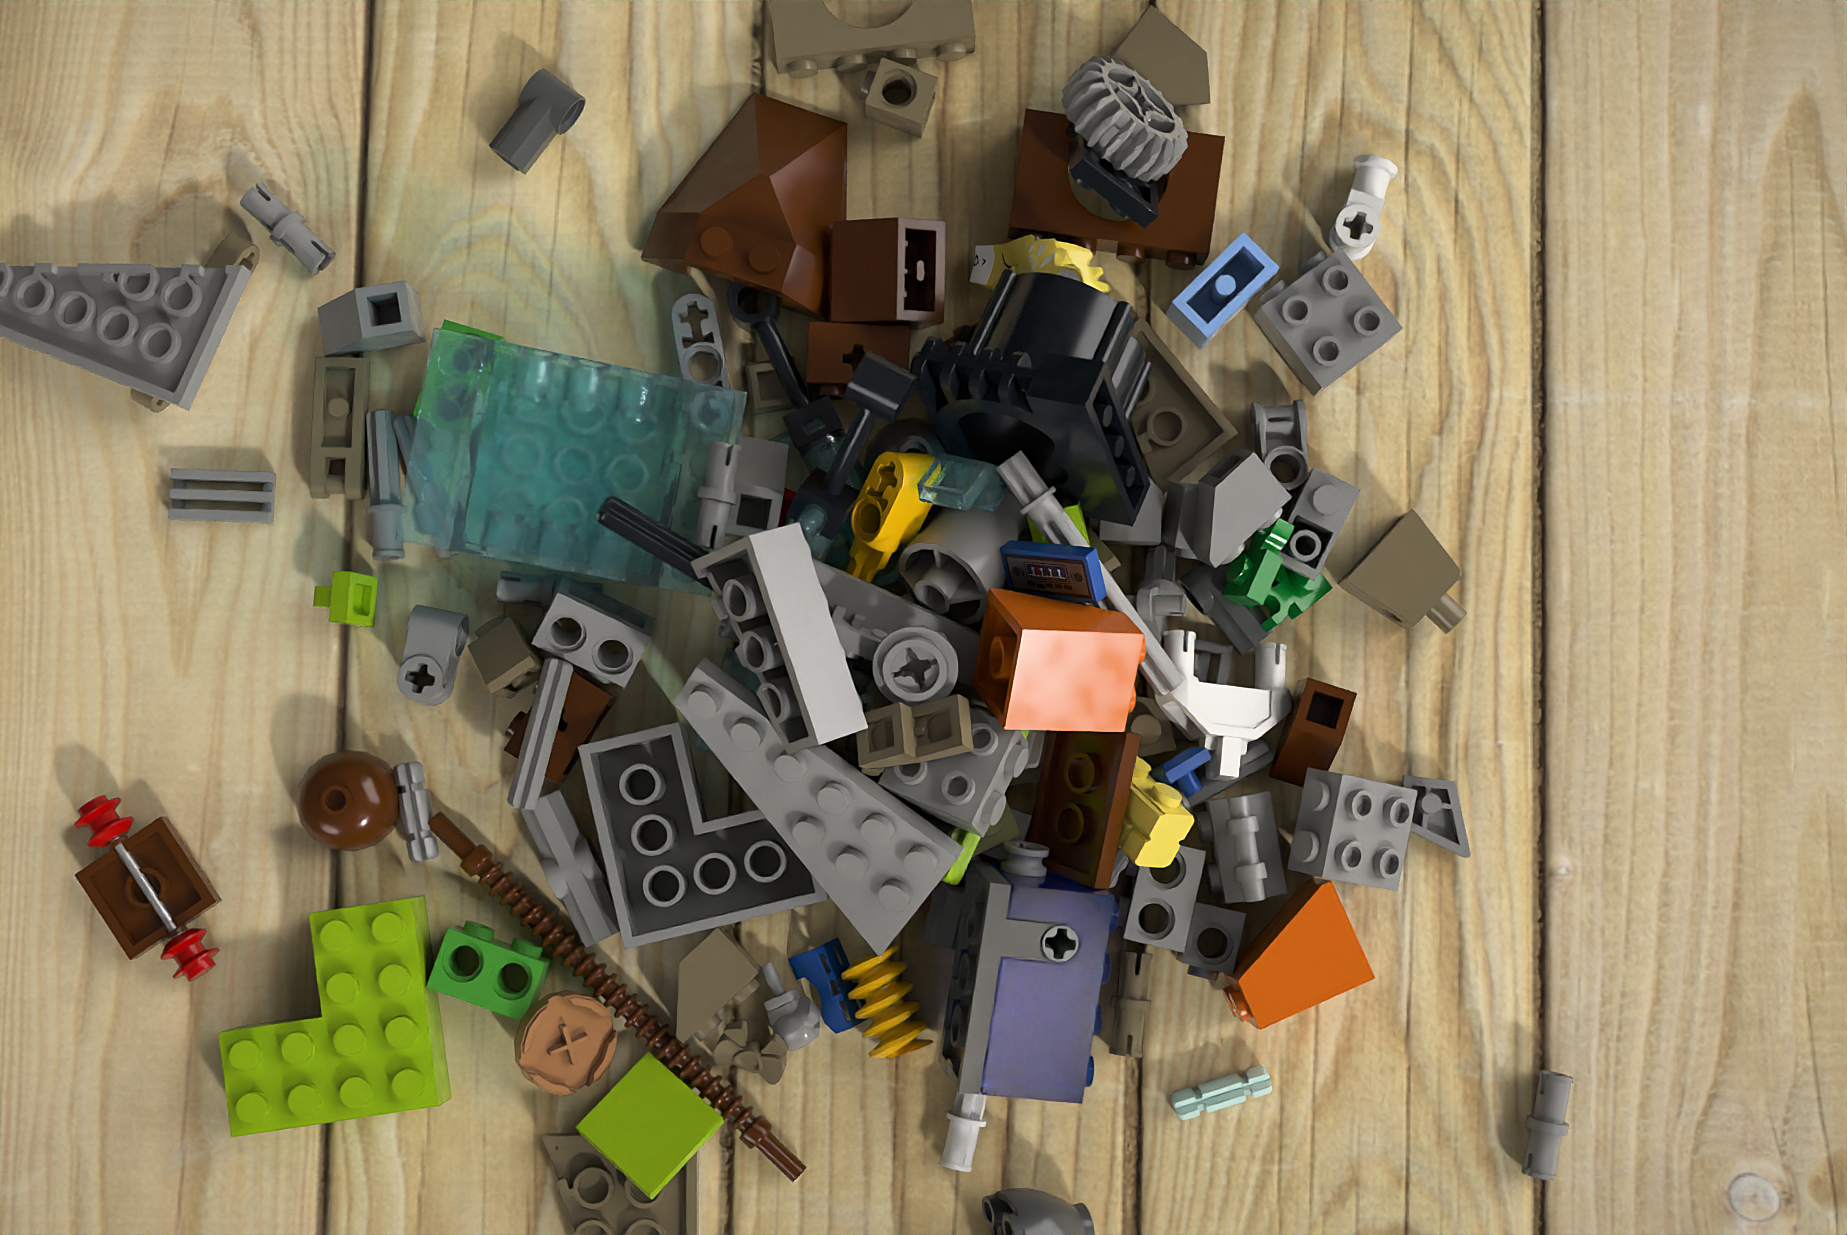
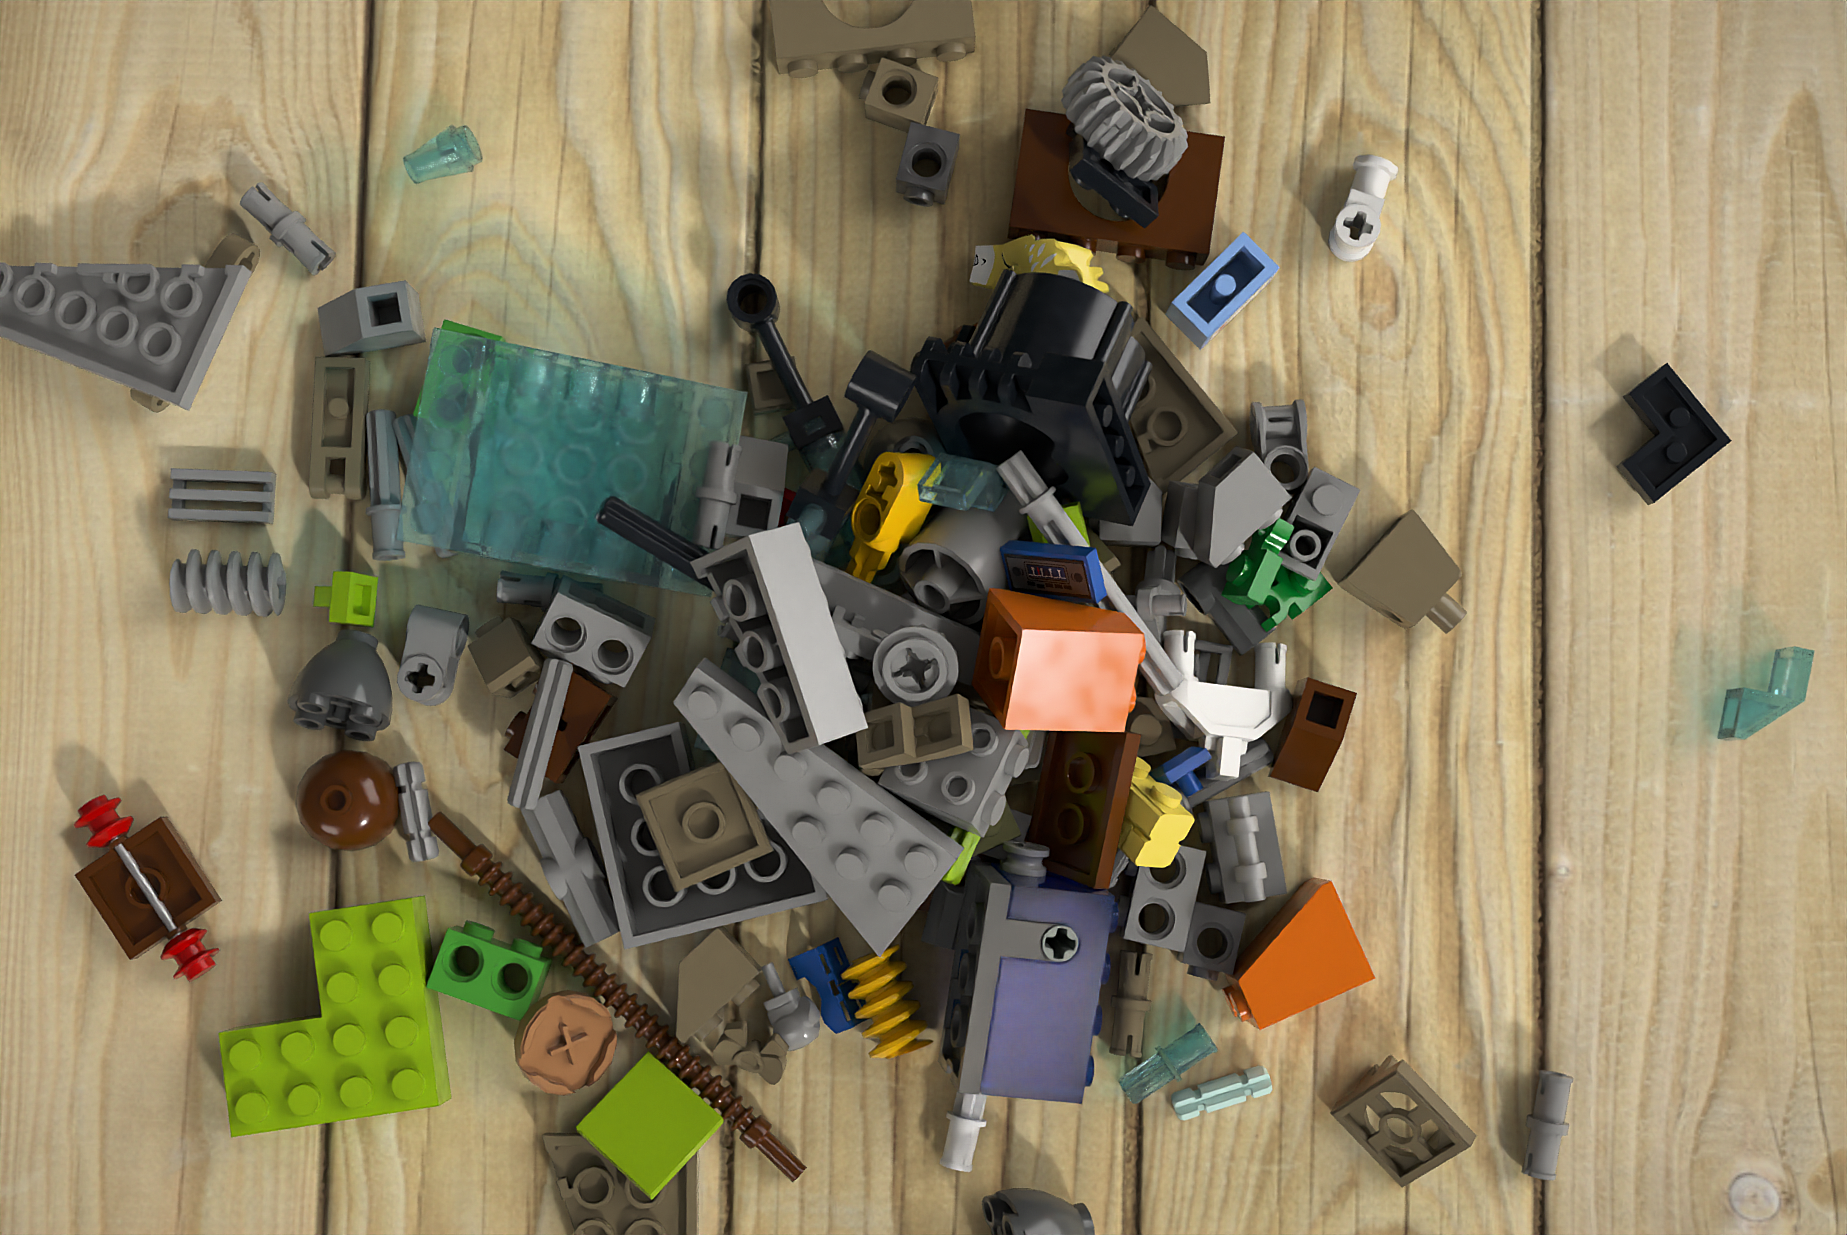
(228, 585): none -> light grey piece
(344, 688): none -> dark grey piece
(445, 155): none -> clear light blue cone
(544, 110): dark grey piece -> none
(703, 824): none -> dark tan plate
(709, 327): light grey beam -> none
(761, 205): reddish brown wedge -> none
(835, 345): reddish brown brick -> none
(887, 272): reddish brown slope -> none
(931, 144): none -> flat silver brick
(1167, 1064): none -> clear light blue axle
(1325, 320): light grey brick -> none
(1352, 829): light grey brick -> none
(1402, 1166): none -> dark tan piece
(1438, 814): light grey piece -> none
(1681, 430): none -> black plate
(1750, 710): none -> clear light blue slope

